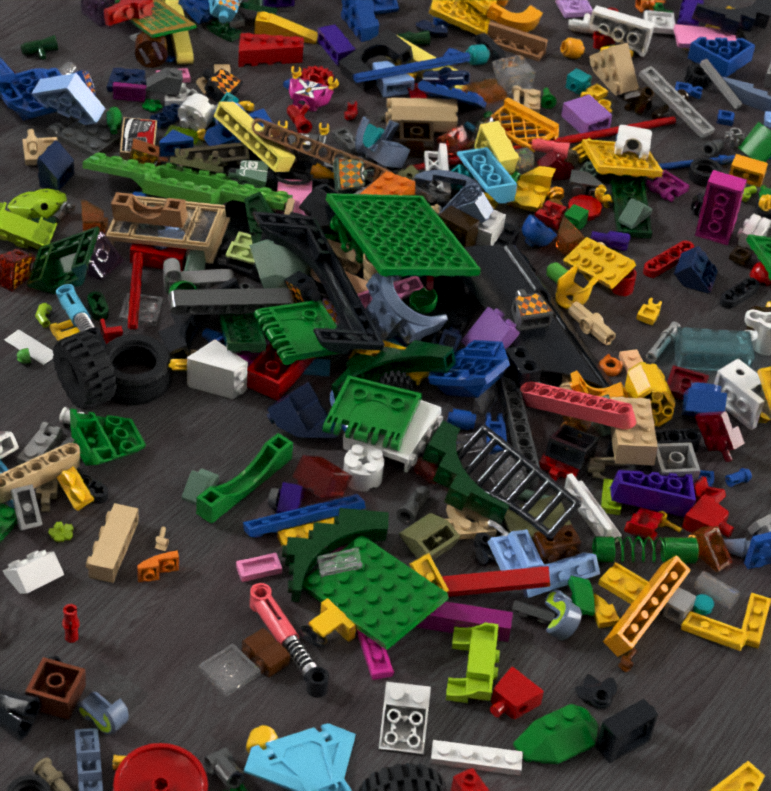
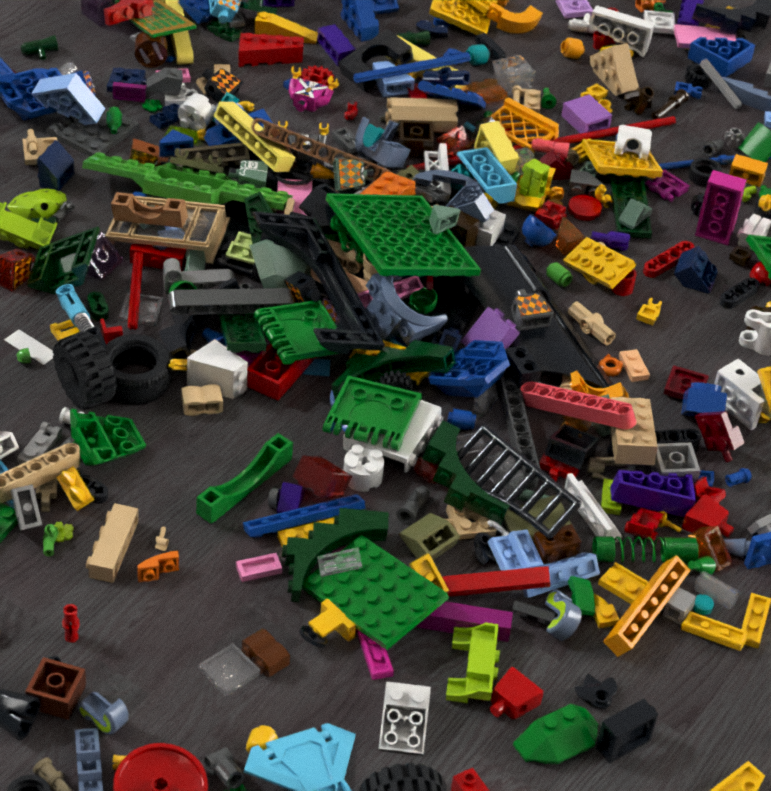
(34, 571): white slope -> none
(41, 314): lime arm -> none
(49, 539): none -> bright green arm
(93, 216): clear orange slope -> none
(138, 129): slope -> none
(198, 483): sand green slope -> none
(202, 400): none -> tan brick
(284, 633): piece -> none
(298, 118): red piece -> none
(300, 413): dark blue brick -> none
(443, 218): none -> sand green slope
(477, 757): white plate -> none
(498, 427): blue hinge -> none
(517, 39): medium nougat fence -> none
(534, 178): none -> lime brick
(567, 286): yellow piece -> none
(577, 216): green brick -> none
(578, 81): teal brick -> none
(626, 663): reddish brown hand -> none
(649, 383): yellow brick -> none
(662, 342): light grey pin -> none
(676, 102): light grey plate -> none
(704, 563): none -> green cone
(711, 348): clear light blue brick -> none
(725, 117): blue tile -> none

